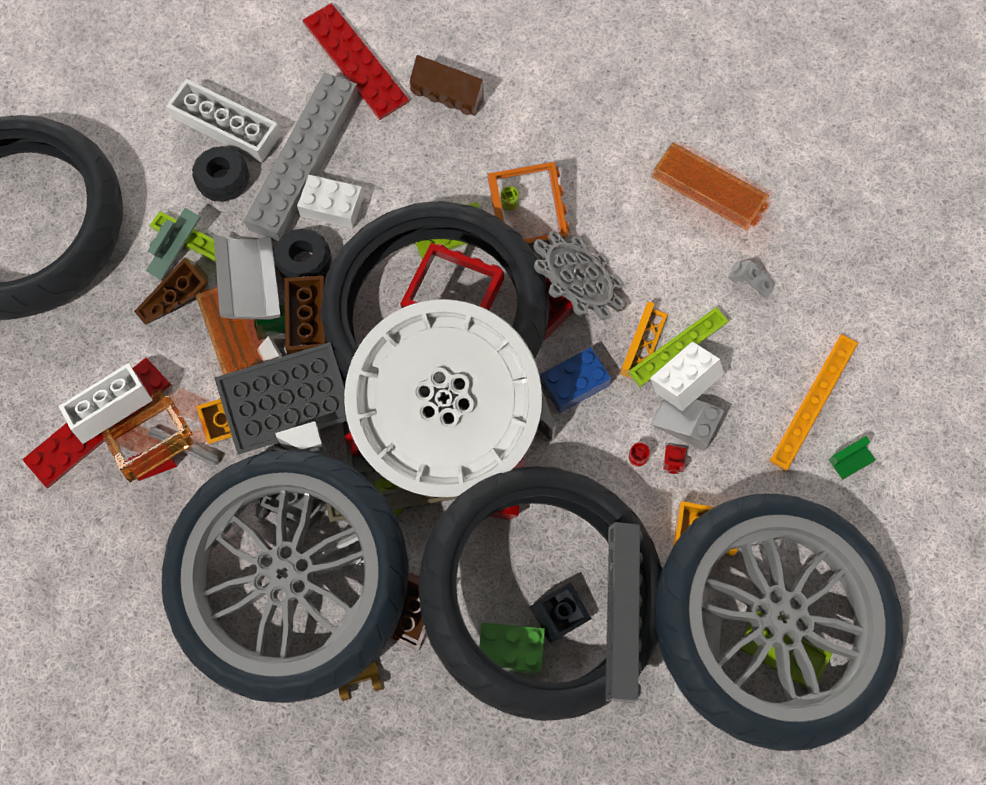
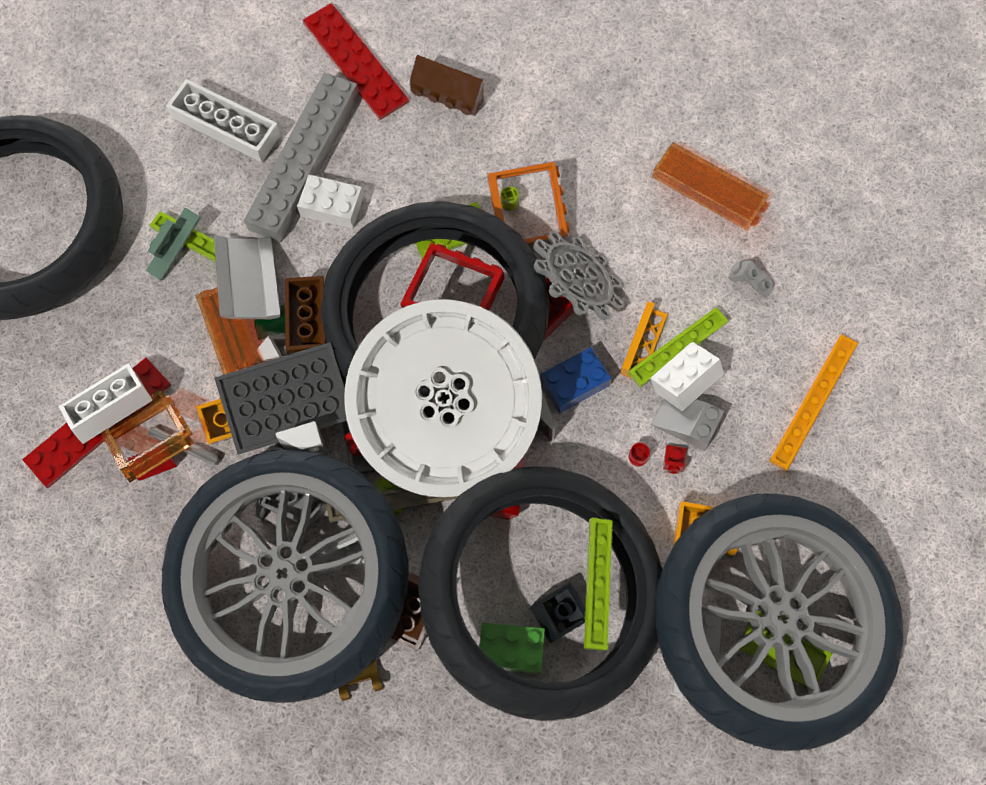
(177, 288): reddish brown wedge -> none
(225, 187): black tyre -> none
(300, 241): black tyre -> none
(598, 584): none -> lime plate
(623, 613): dark grey brick -> none
(852, 458): green panel -> none

